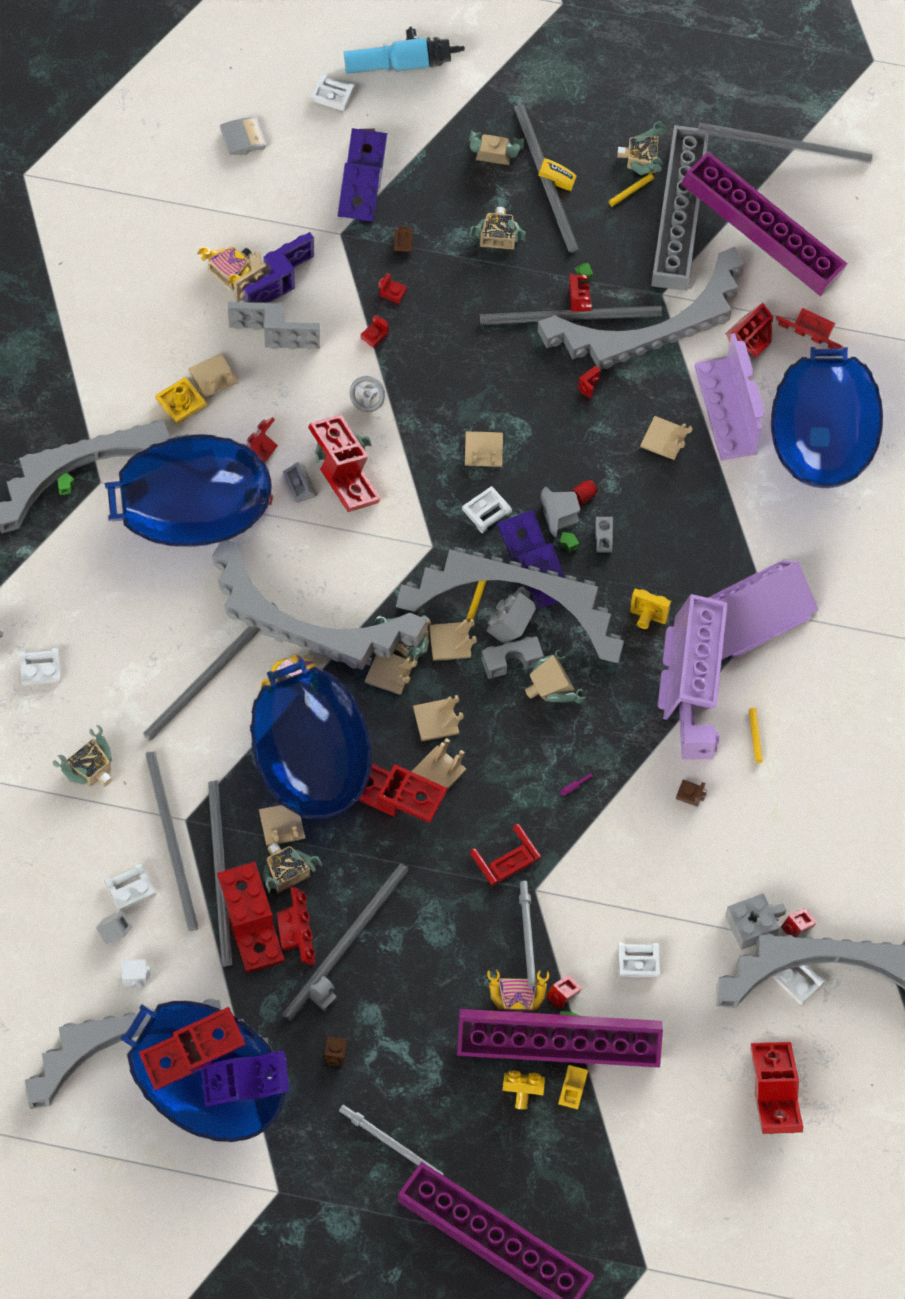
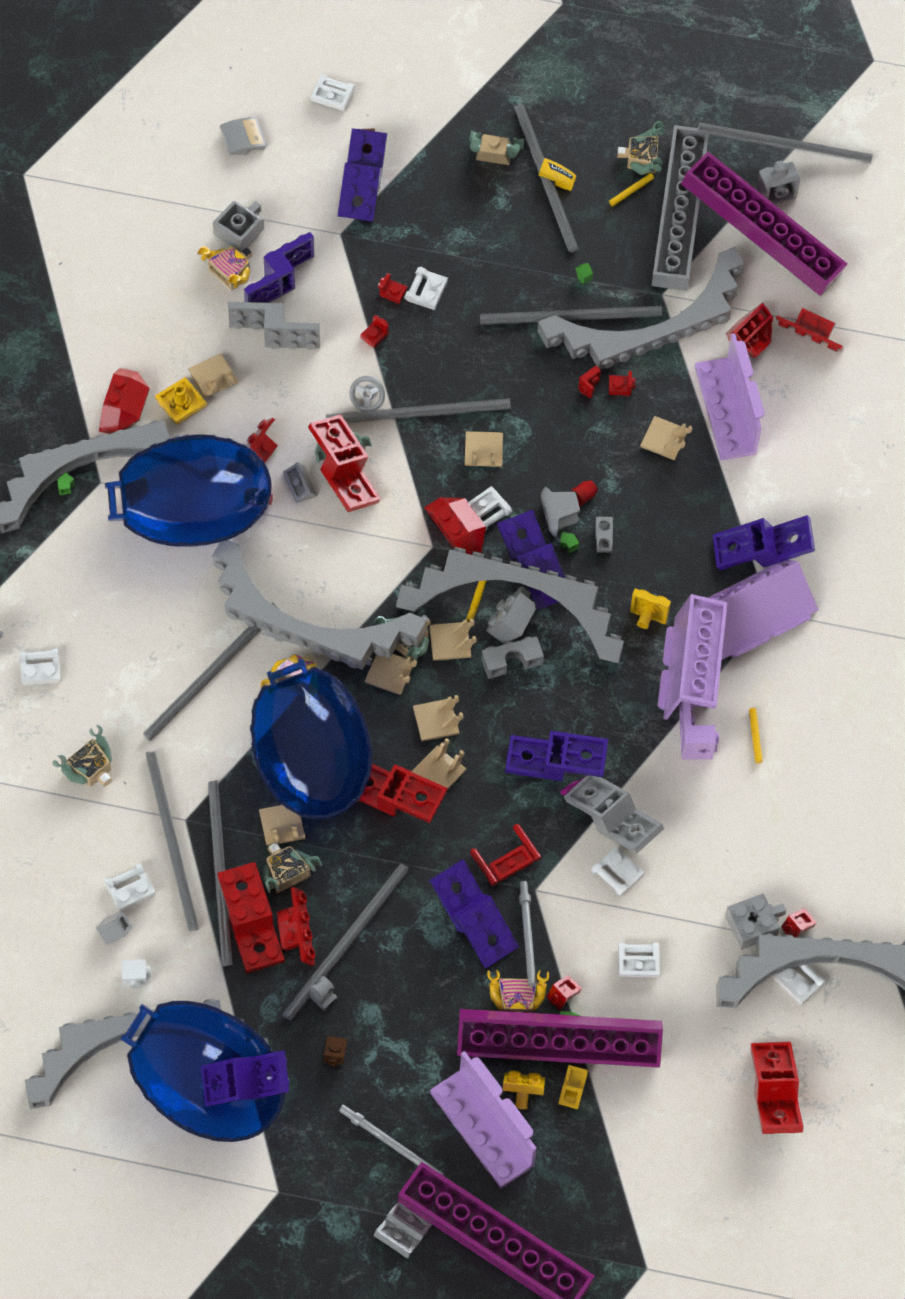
(123, 401): none -> red wedge
(192, 1048): red bracket -> none
(239, 225): none -> light grey hinge
(257, 272): tan plate -> none
(401, 55): medium azure piece -> none
(403, 239): reddish brown bracket -> none
(403, 1230): none -> light grey slope
(424, 410): none -> light grey axle
(432, 290): none -> white plate
(458, 523): none -> red wedge
(474, 913): none -> dark purple bracket
(486, 1122): none -> lavender piece
(498, 230): torso -> none
(552, 681): tan torso -> none
(556, 756): none -> dark purple bracket
(579, 294): red hinge -> none
(614, 813): none -> light grey bracket
(621, 384): none -> red bracket
(621, 867): none -> white plate
(691, 793): reddish brown bracket -> none
(763, 542): none -> dark purple bracket
(779, 182): none -> light grey hinge
(827, 418): clear blue windscreen -> none

